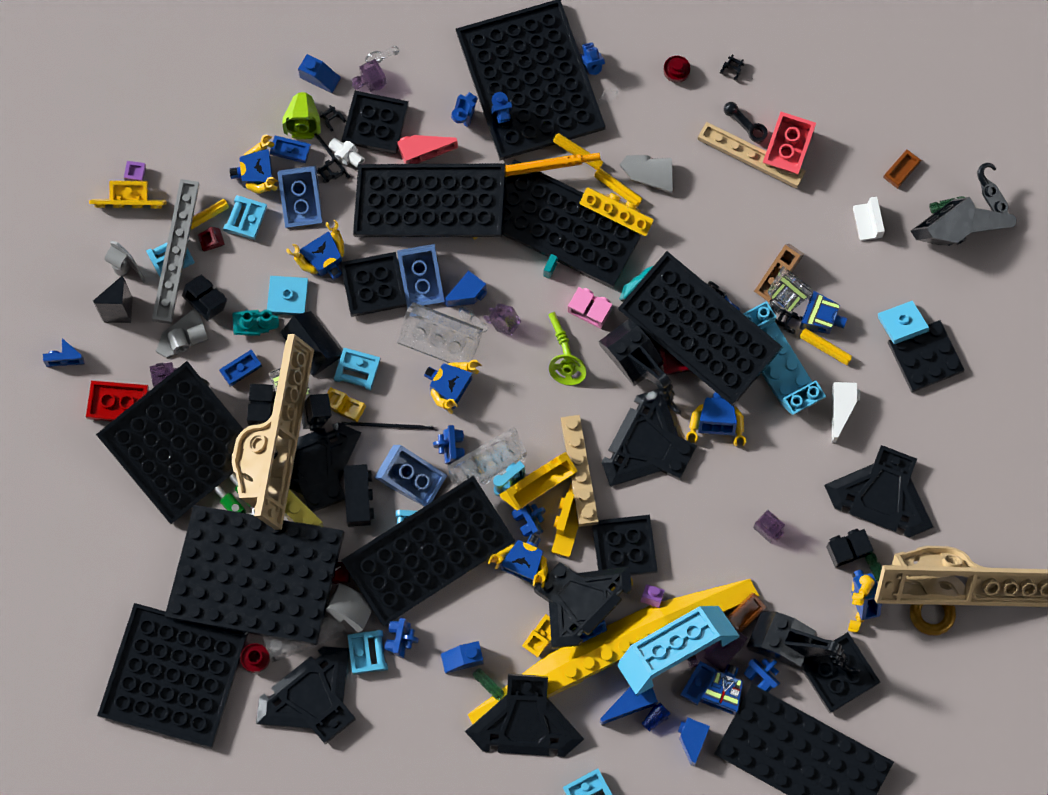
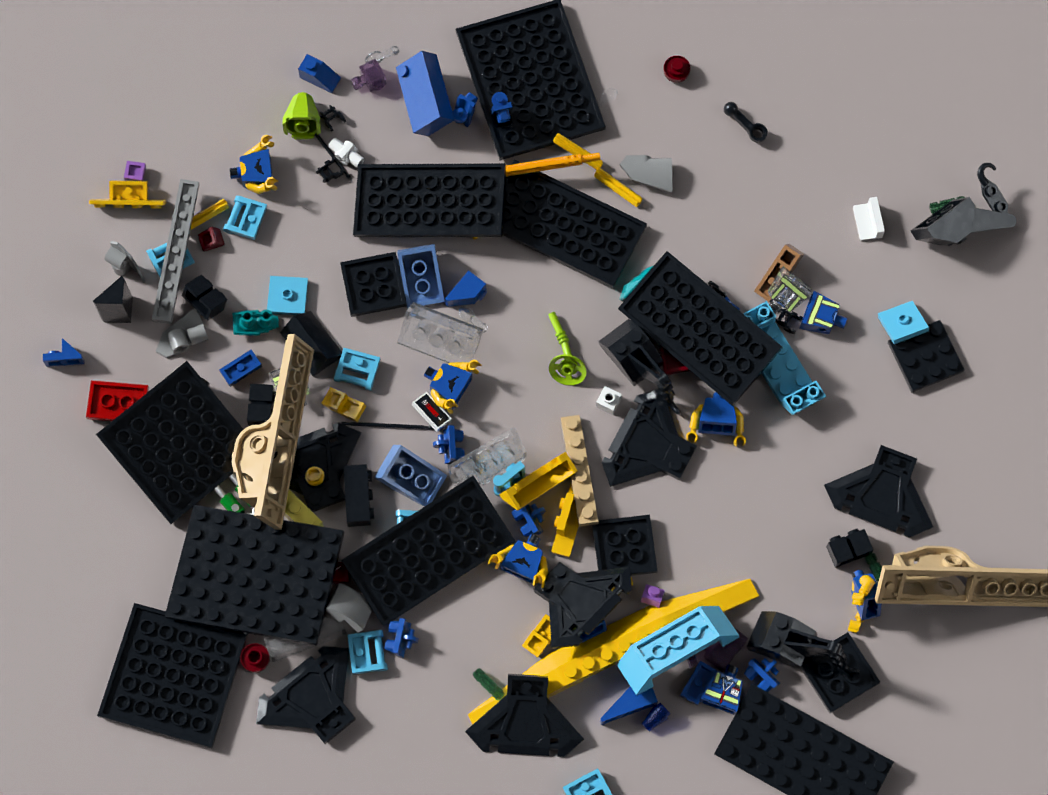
(161, 371): clear purple brick -> none
(290, 149): blue plate -> none
(300, 196): medium blue slope -> none
(314, 476): none -> yellow plate
(316, 412): black piece -> none
(322, 254): torso -> none
(375, 122): black plate -> none
(421, 148): coral slope -> none
(425, 93): none -> brick
(431, 412): none -> tile
(462, 657): blue slope -> none
(503, 319): clear purple brick -> none
(550, 266): teal tile -> none
(590, 308): bright pink piece -> none
(592, 59): blue hips -> none
(608, 406): none -> white plate
(617, 210): yellow bracket -> none
(692, 738): blue slope -> none
(727, 64): black piece -> none
(746, 153): tan plate -> none
(746, 612): dark orange tile -> none
(769, 527): clear purple brick -> none
(789, 143): coral slope -> none
(826, 346): yellow axle -> none
(843, 402): white slope -> none
(902, 169): dark orange tile -> none
(932, 629): pearl gold piece -> none

